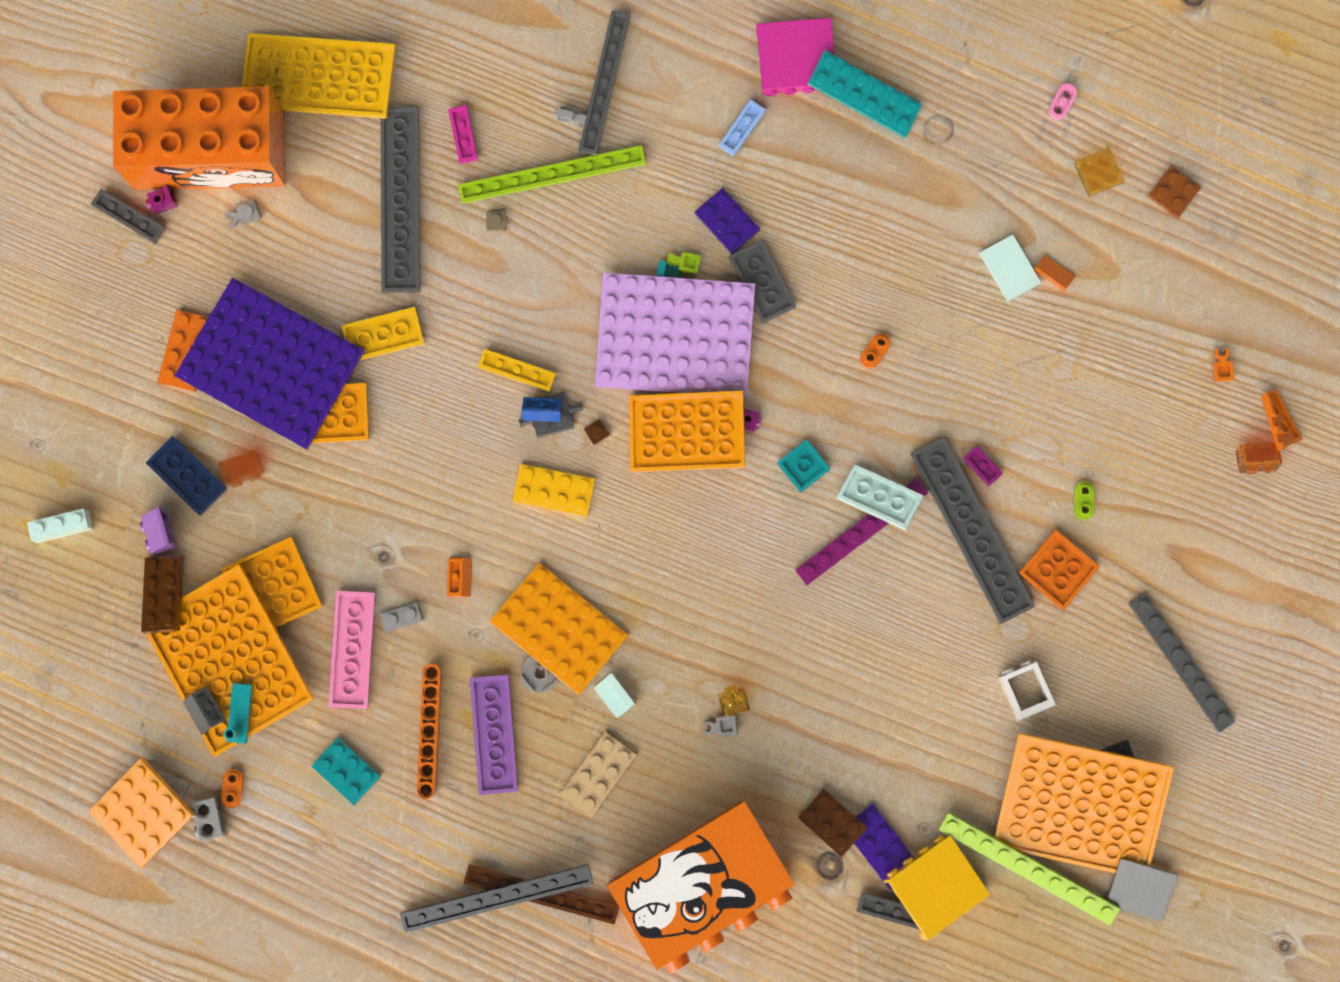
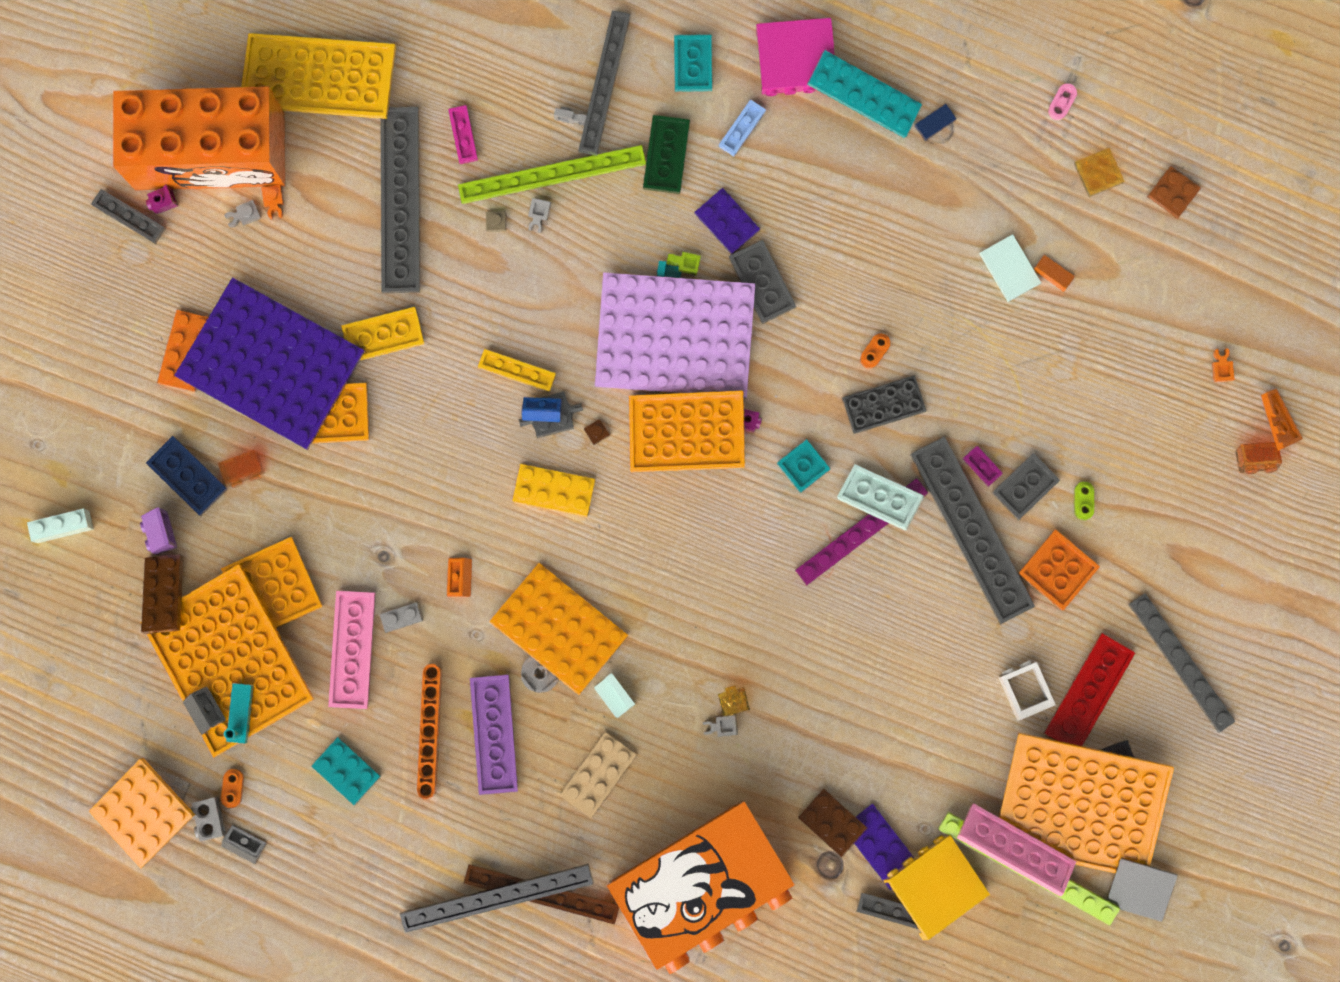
(243, 844): none -> dark grey slope
(273, 198): none -> orange plate
(538, 211): none -> light grey plate
(666, 154): none -> dark green plate
(693, 63): none -> teal plate
(884, 404): none -> dark grey tile
(935, 122): none -> dark blue tile
(1016, 849): none -> bright pink plate
(1026, 486): none -> dark grey plate
(1089, 691): none -> red plate

